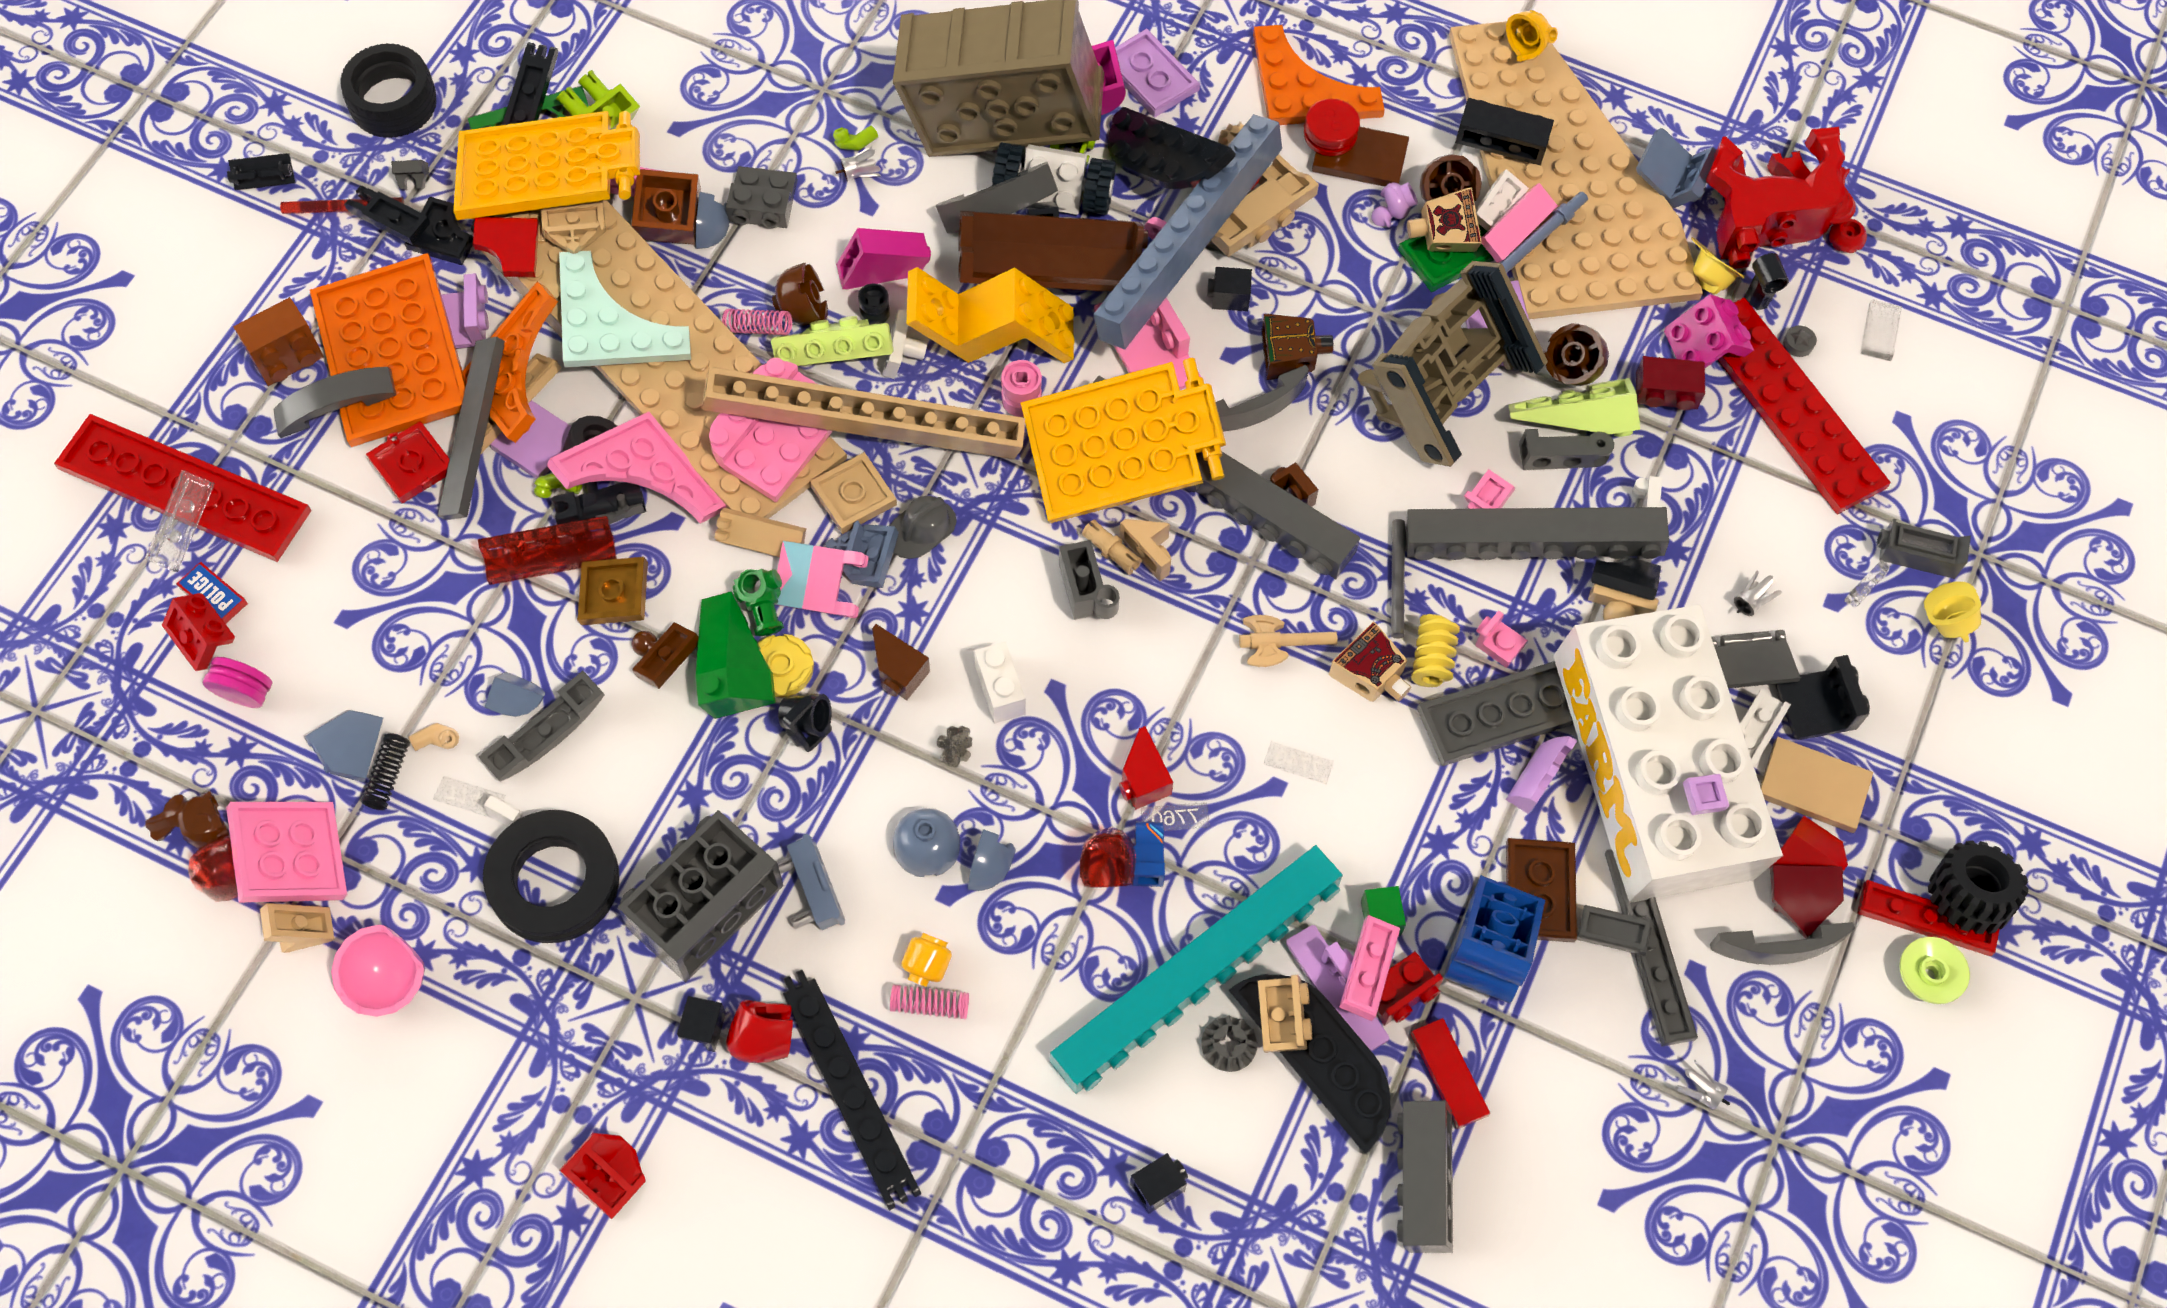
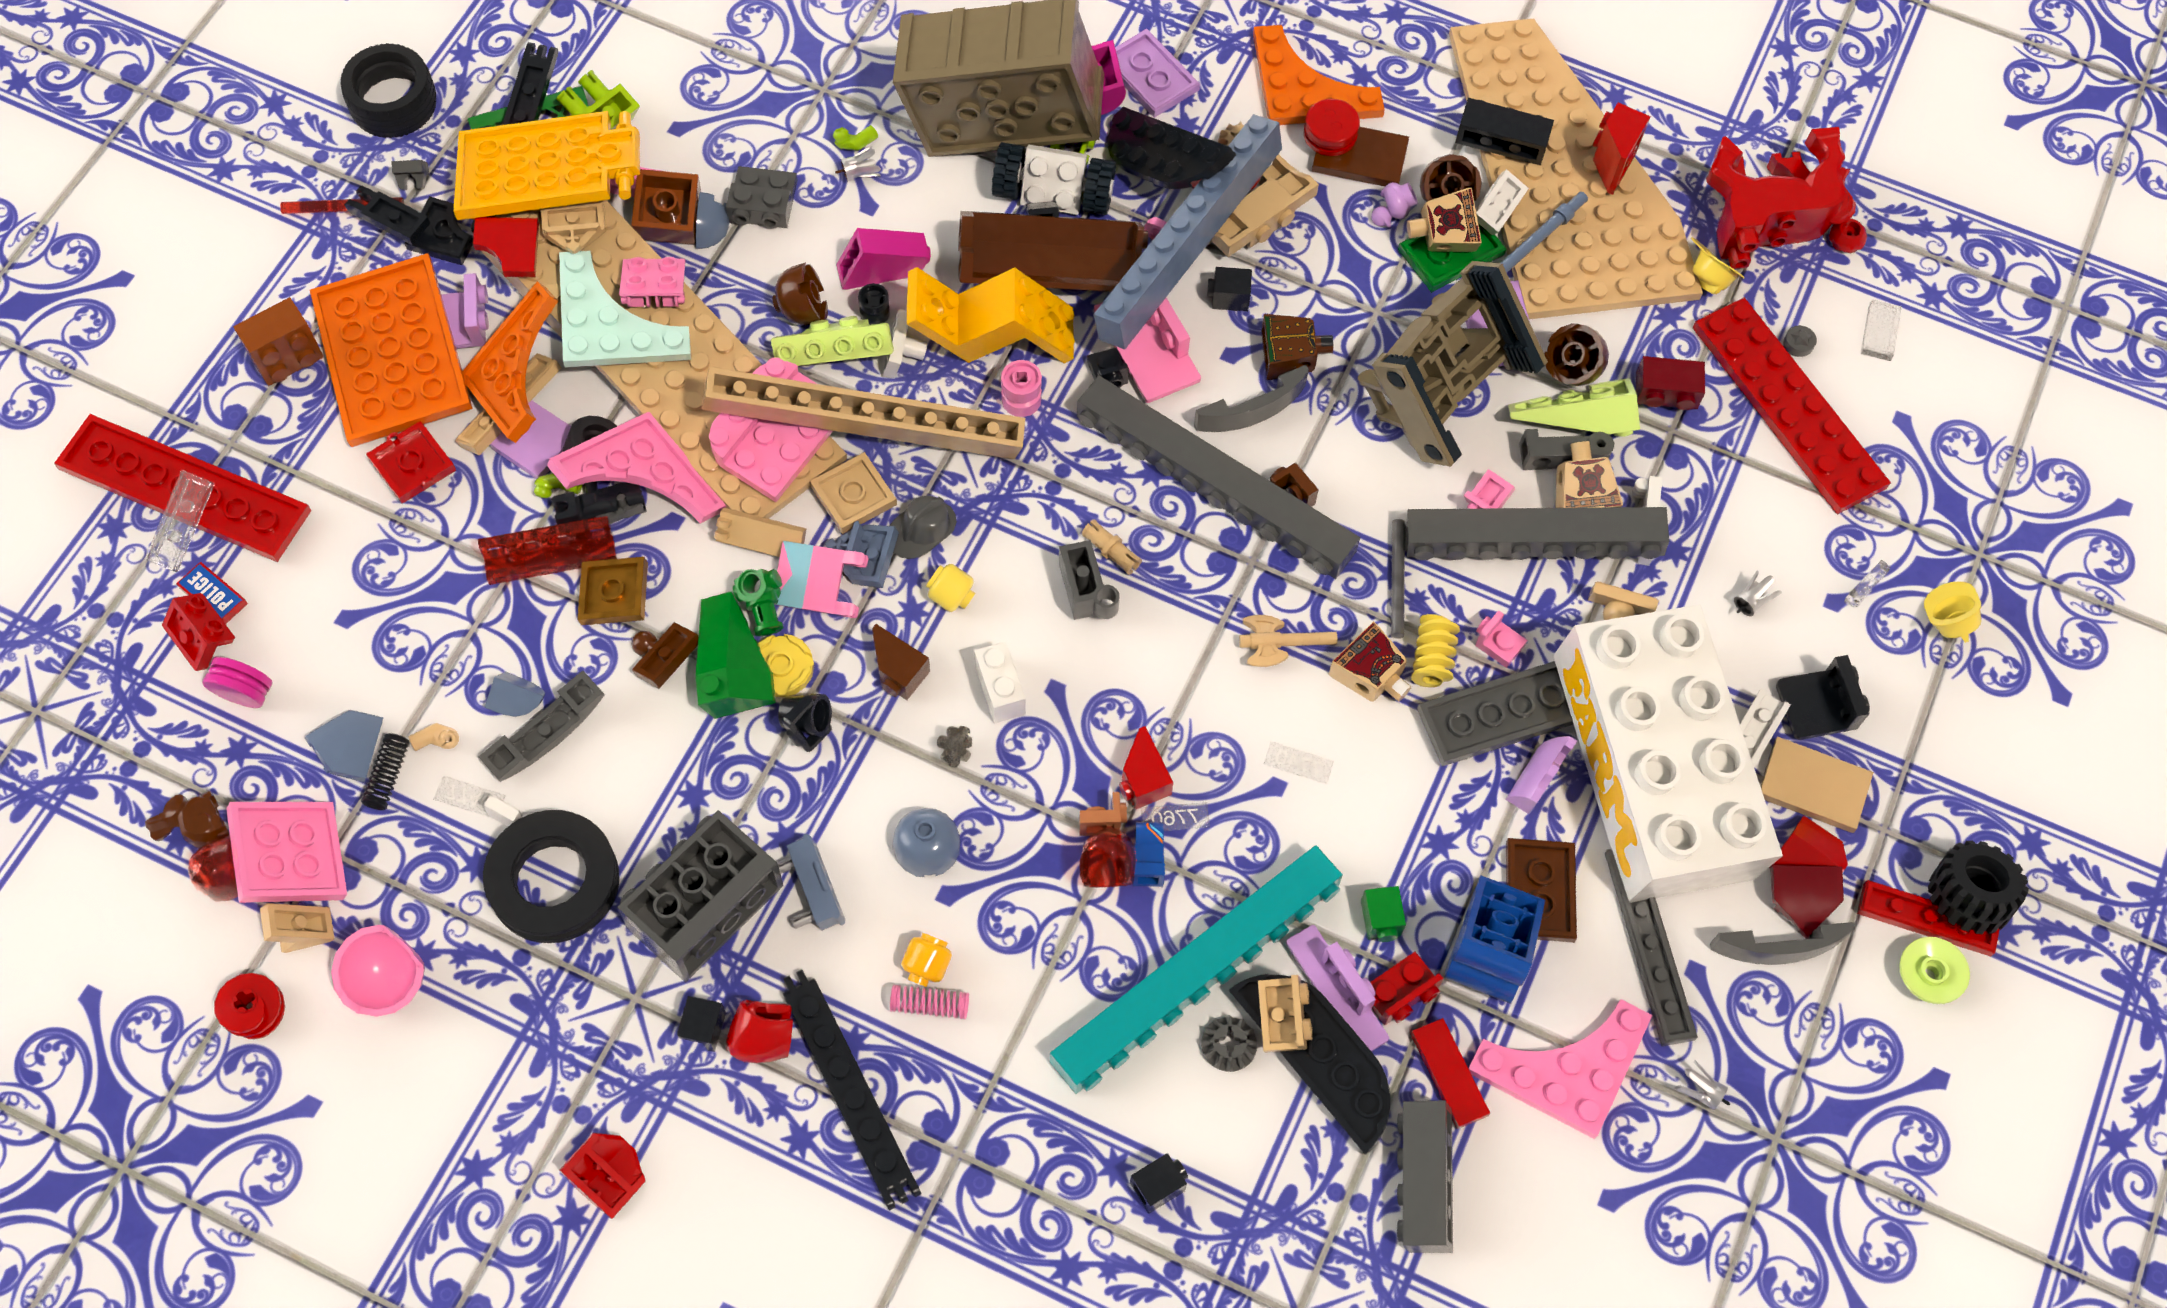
(258, 1020): none -> red piece
(261, 171): black hinge -> none
(330, 394): dark grey slope -> none
(471, 429): dark grey tile -> none
(652, 278): none -> bright pink hinge
(778, 321): bright pink piece -> none
(950, 587): none -> light yellow head
(990, 862): sand blue brick -> none
(1003, 197): dark grey slope -> none
(1099, 818): none -> nougat bracket
(1109, 366): none -> black bracket
(1123, 439): yellow plate -> none
(1144, 541): tan slope -> none
(1369, 968): bright pink tile -> none
(1518, 223): bright pink tile -> none
(1532, 35): yellow helmet -> none
(1572, 1081): none -> bright pink plate
(1586, 481): none -> torso
(1615, 930): dark grey tile -> none
(1618, 143): none -> red slope
(1630, 576): black tile -> none
(1674, 170): sand blue bracket -> none
(1705, 794): lavender tile -> none
(1709, 332): dark pink bracket -> none
(1756, 659): dark grey piece -> none
(1768, 280): black piece -> none
(1923, 549): dark grey window -> none

